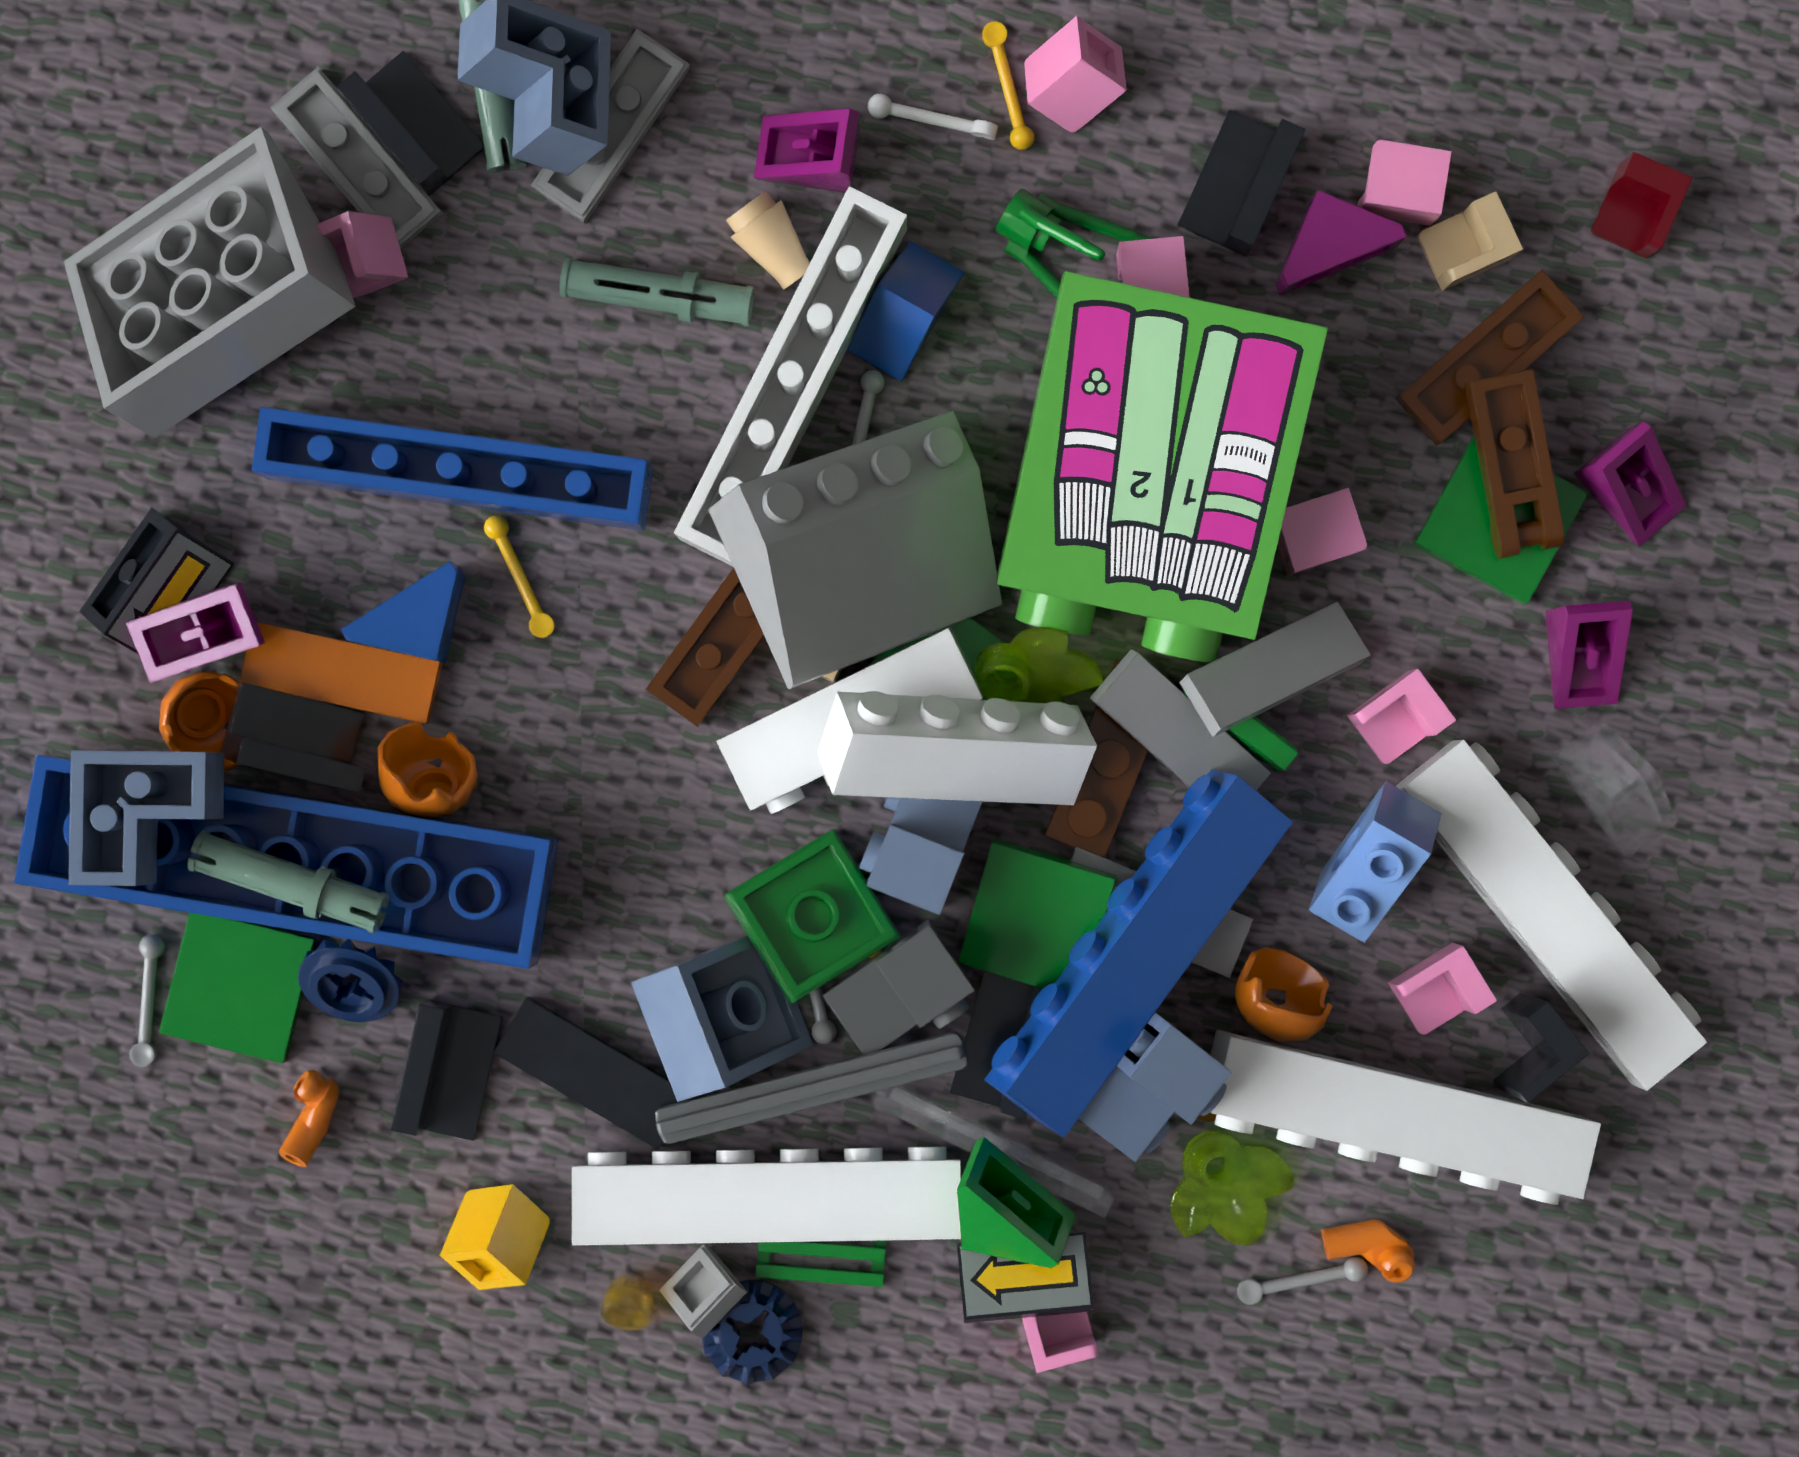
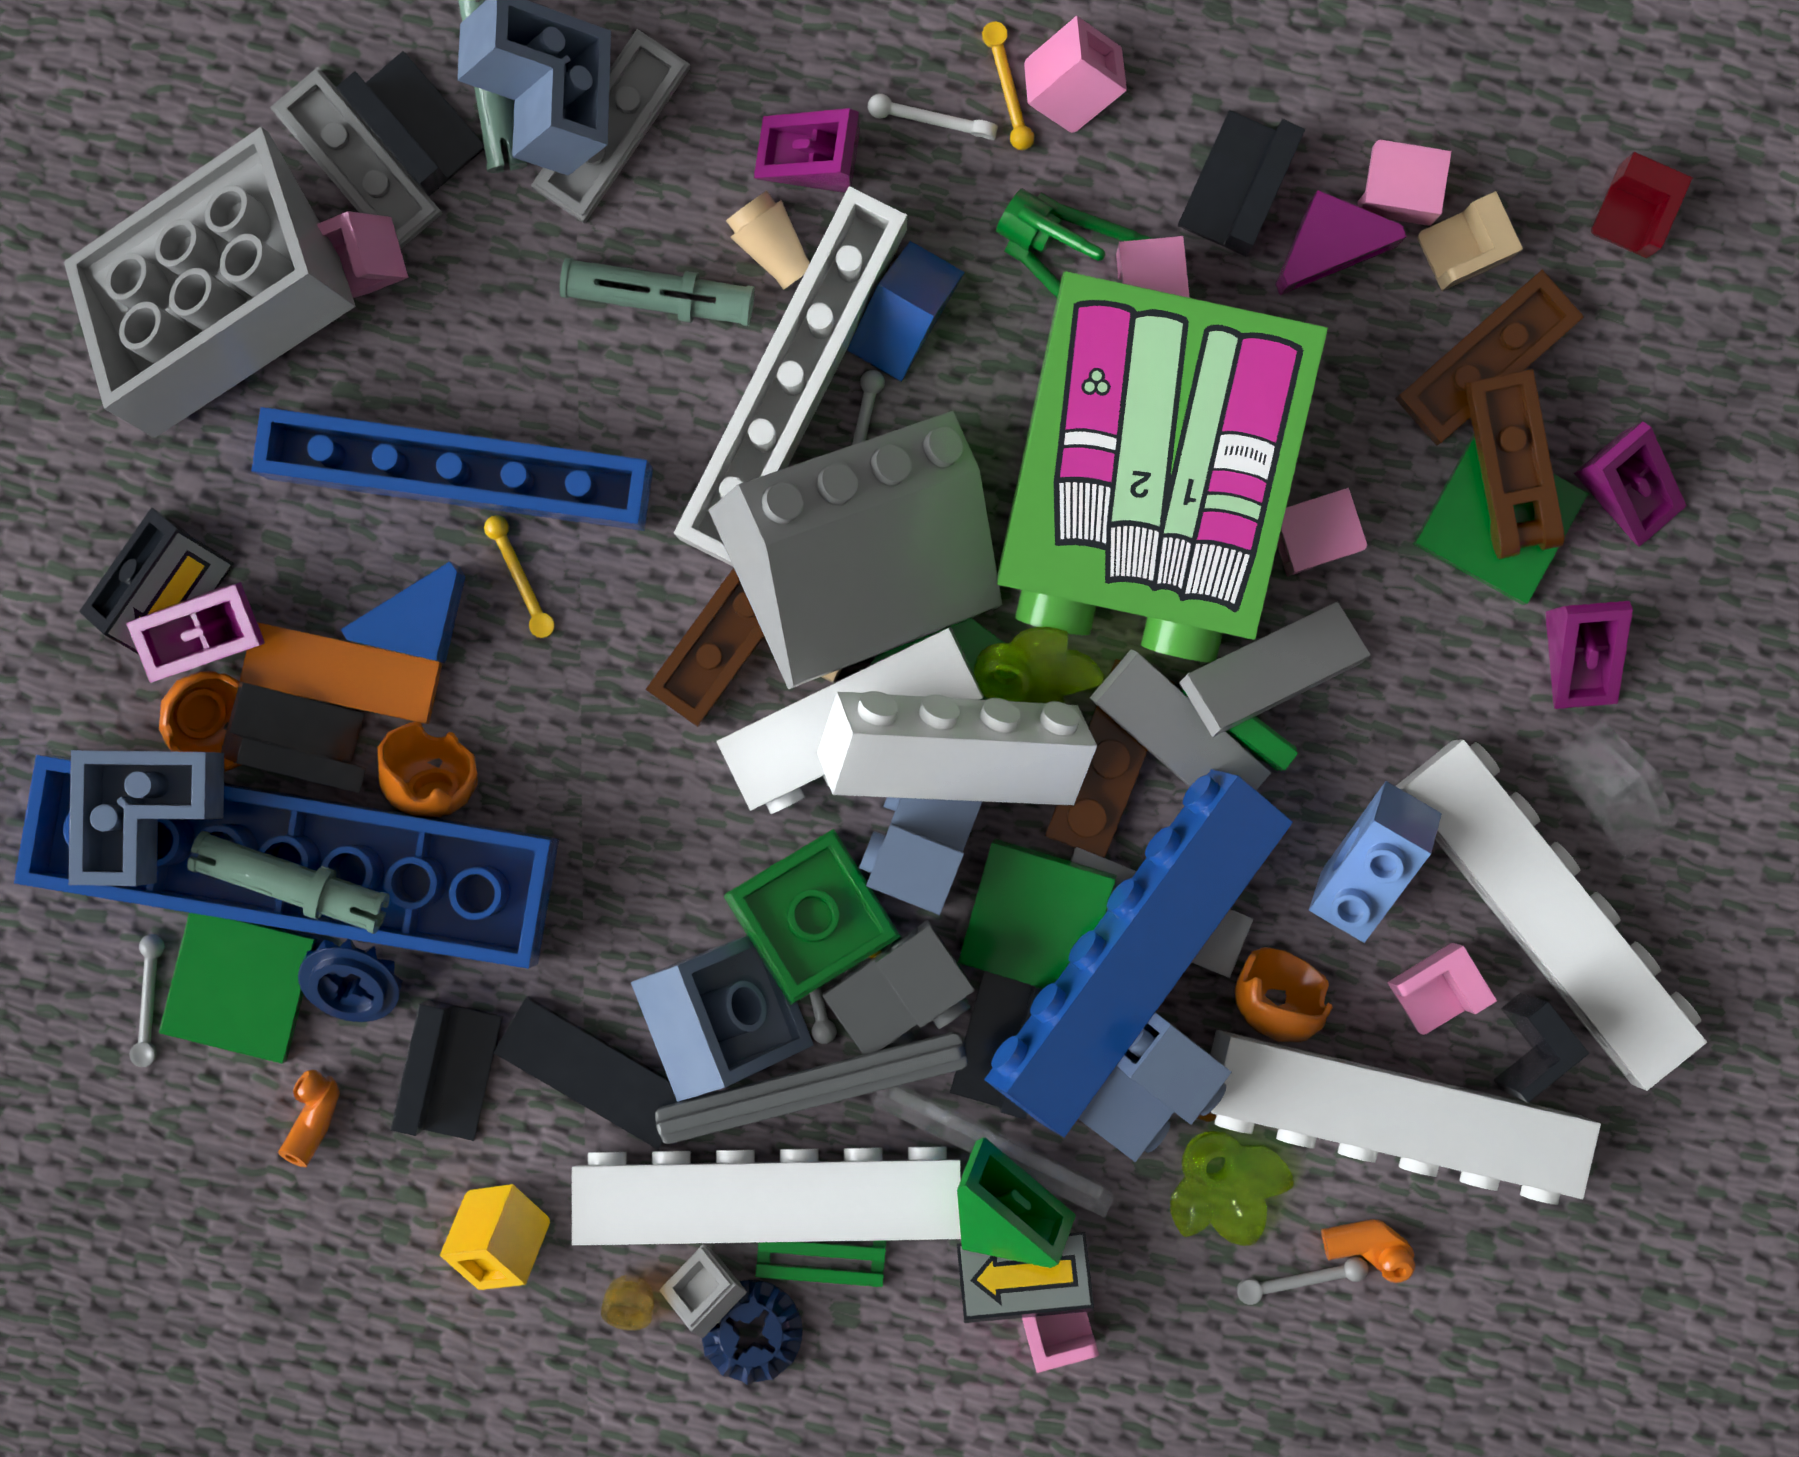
(1401, 716): bright pink panel -> none

